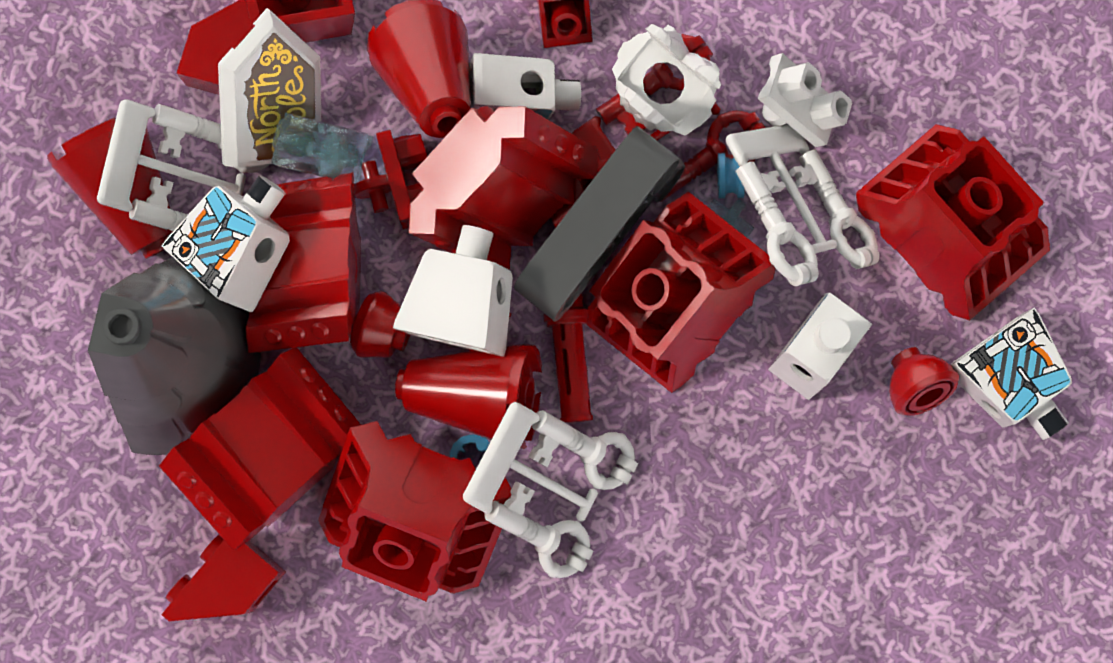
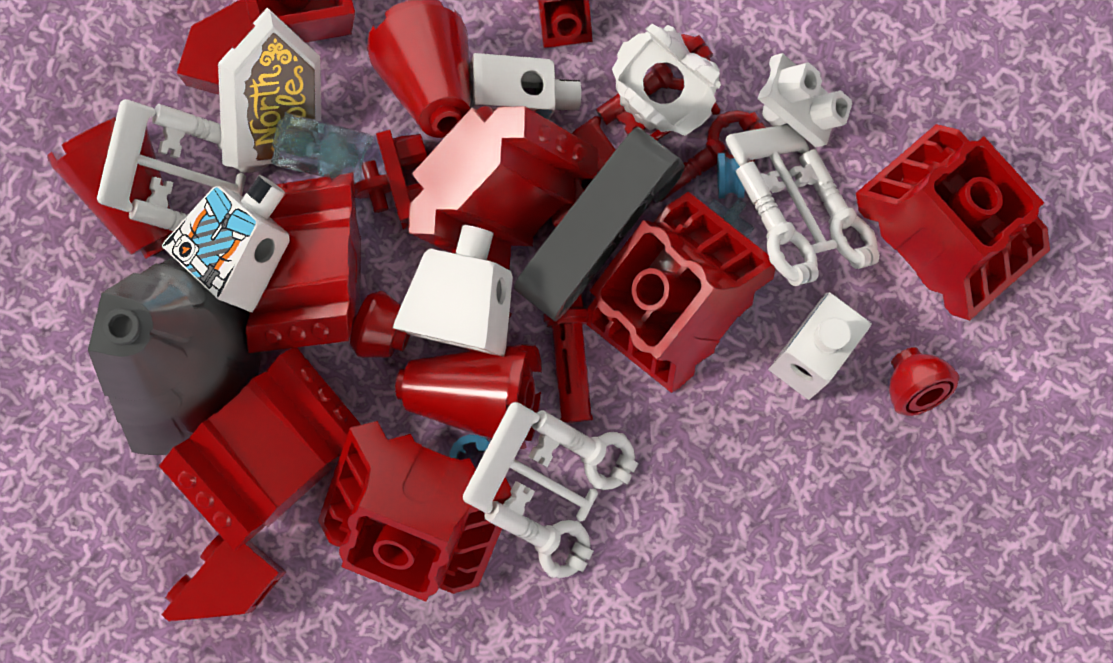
(1017, 375): torso -> none

